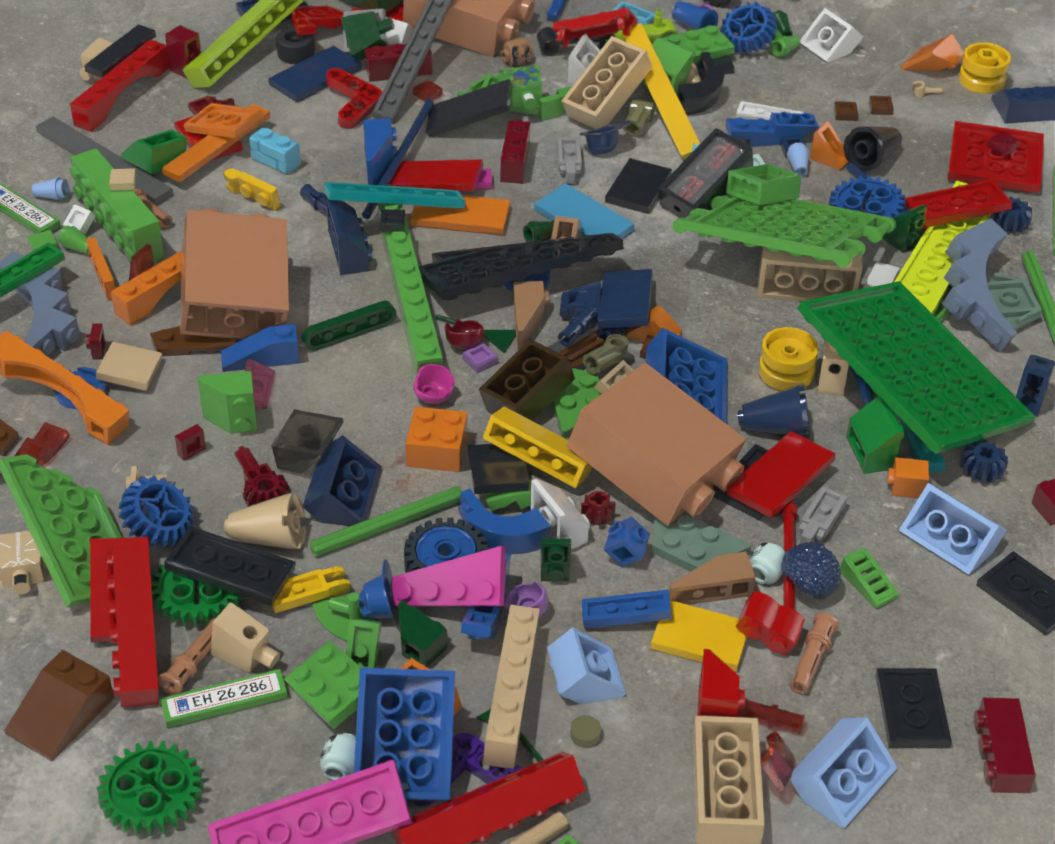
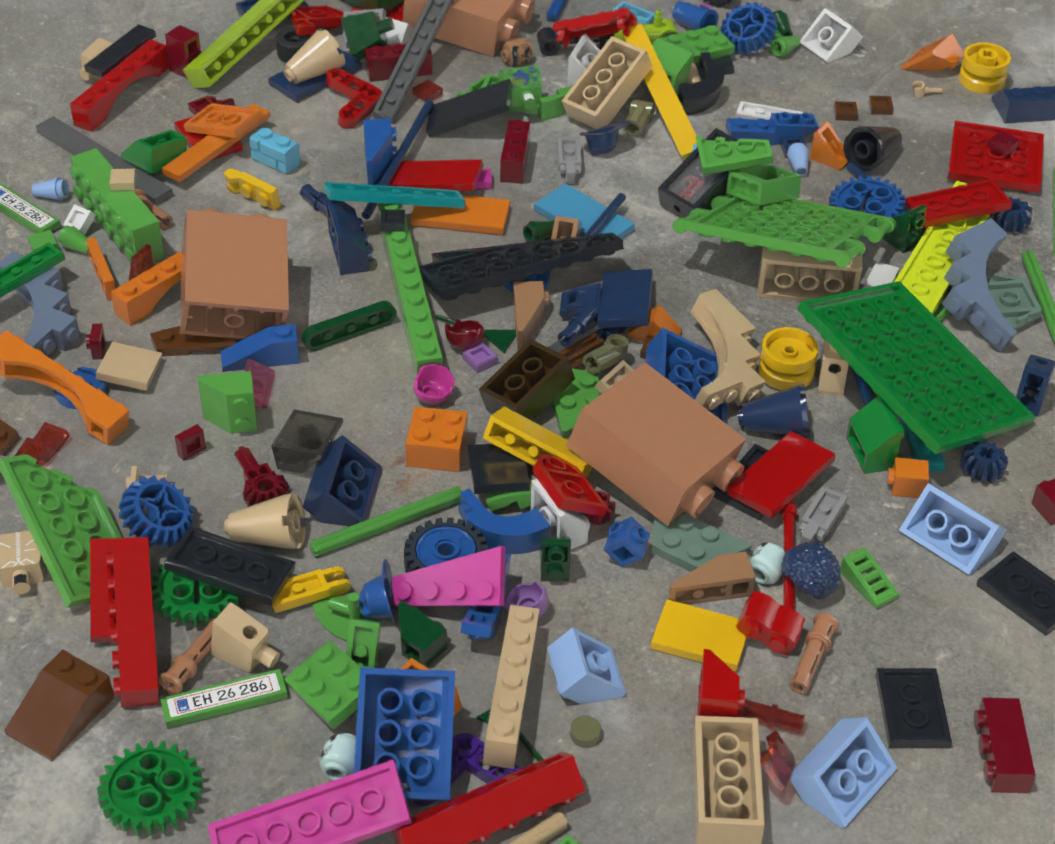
(314, 58): none -> tan cone
(568, 486): none -> red tile
(606, 215): none -> dark blue bar
(626, 609): blue plate -> none
(637, 185): black tile -> none
(732, 155): none -> bright green wing
(735, 355): none -> tan arch

